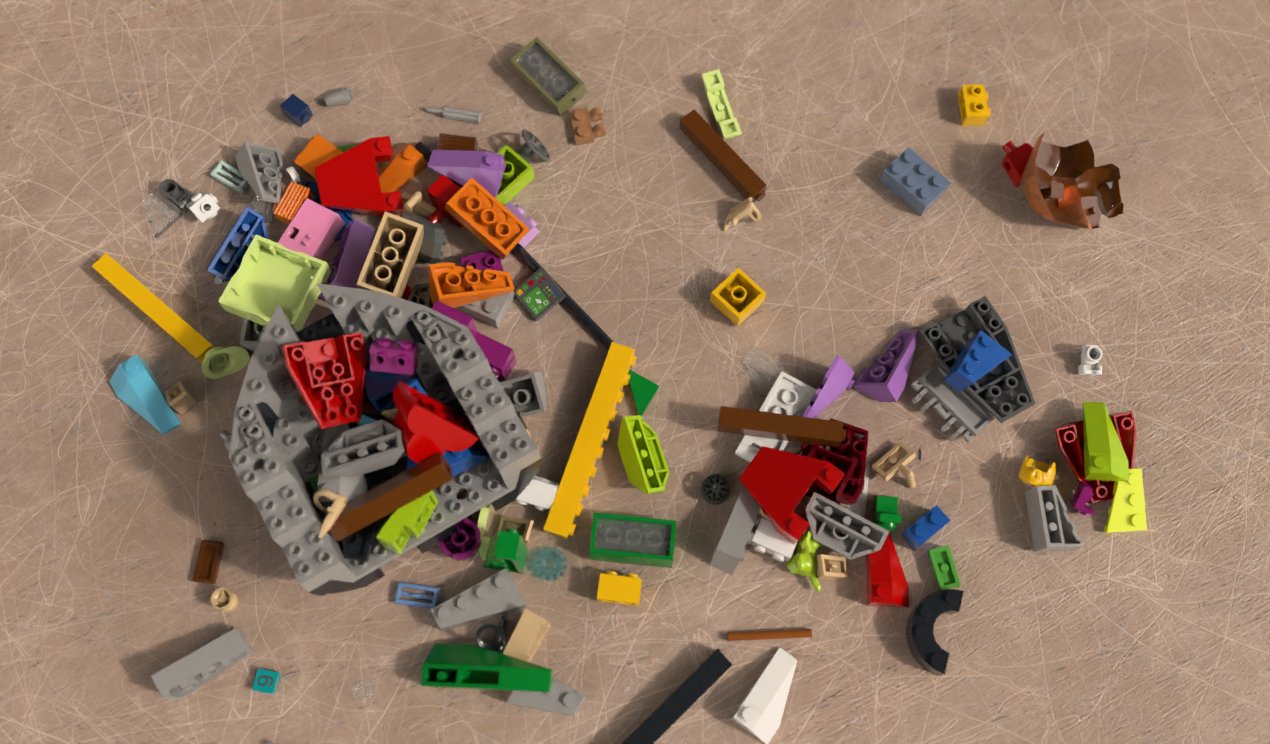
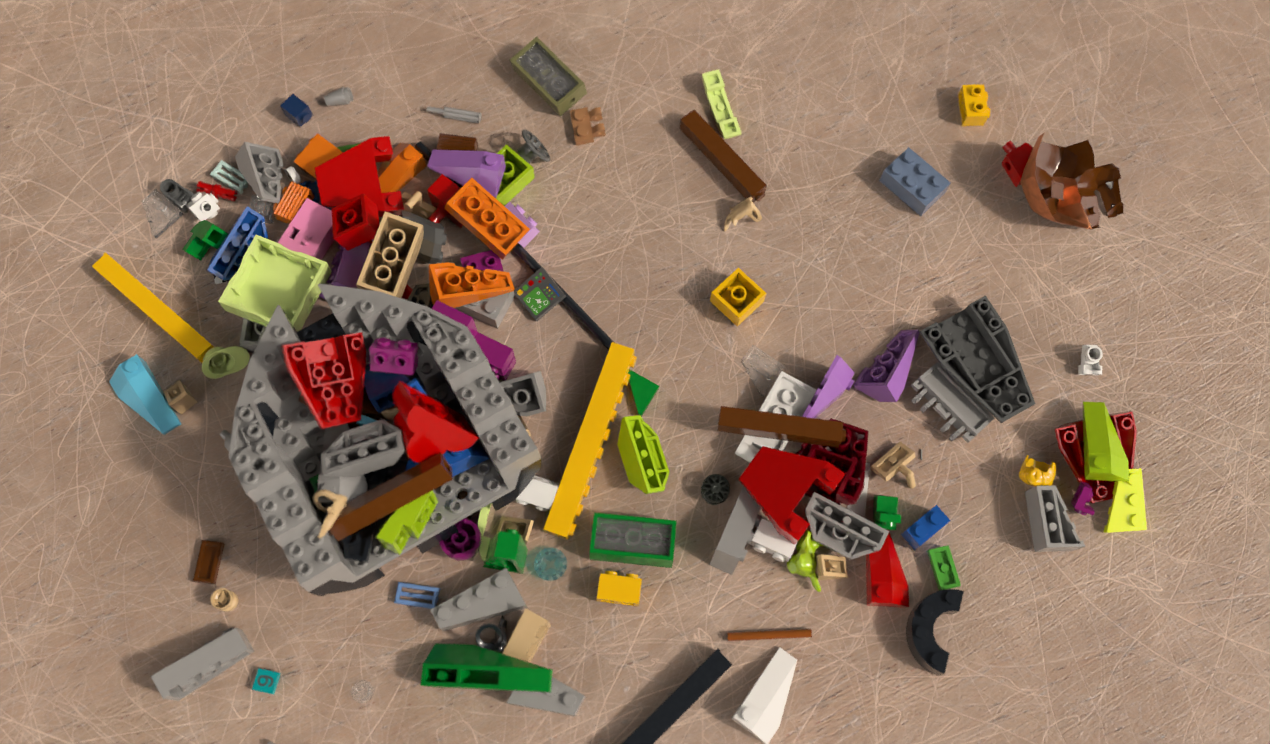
(204, 236): none -> green brick
(217, 190): none -> red pin
(355, 222): none -> red brick
(975, 360): blue wedge -> none

